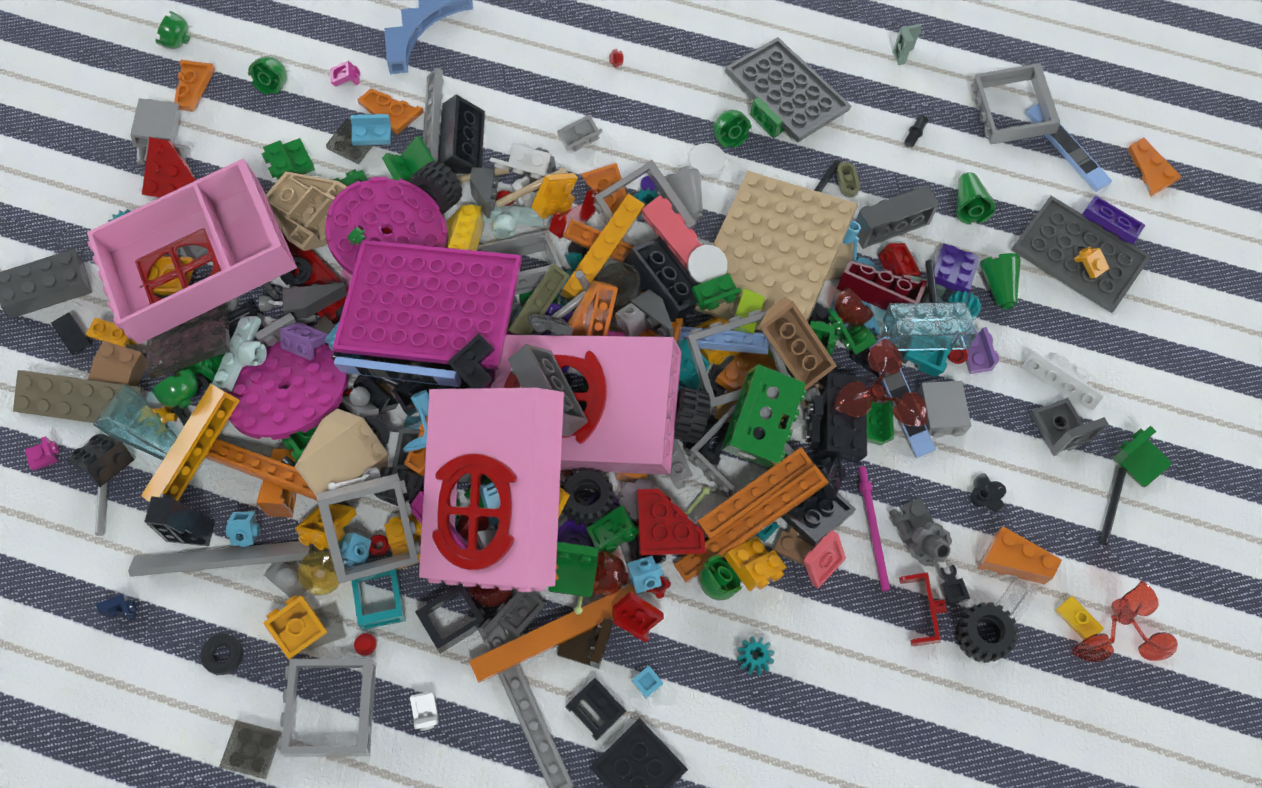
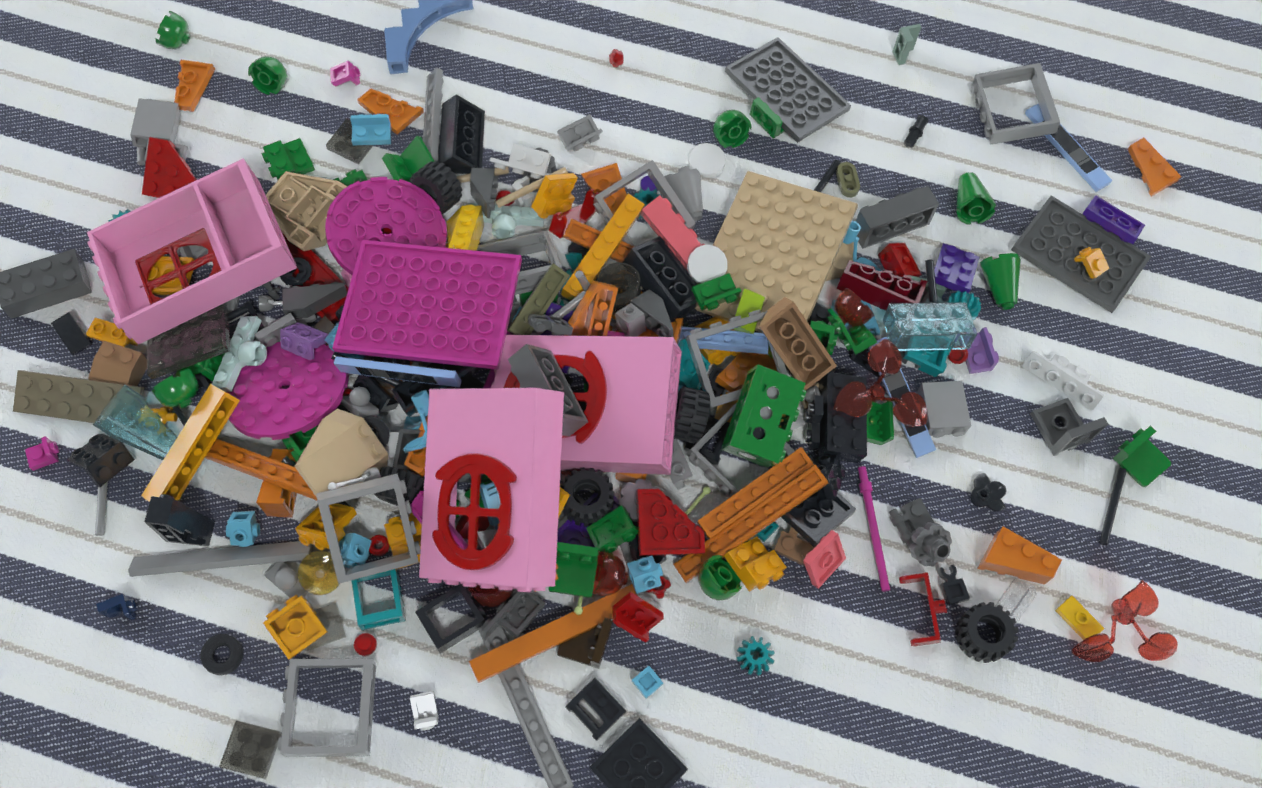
(356, 236): green plate -> none
(467, 362): black plate -> none

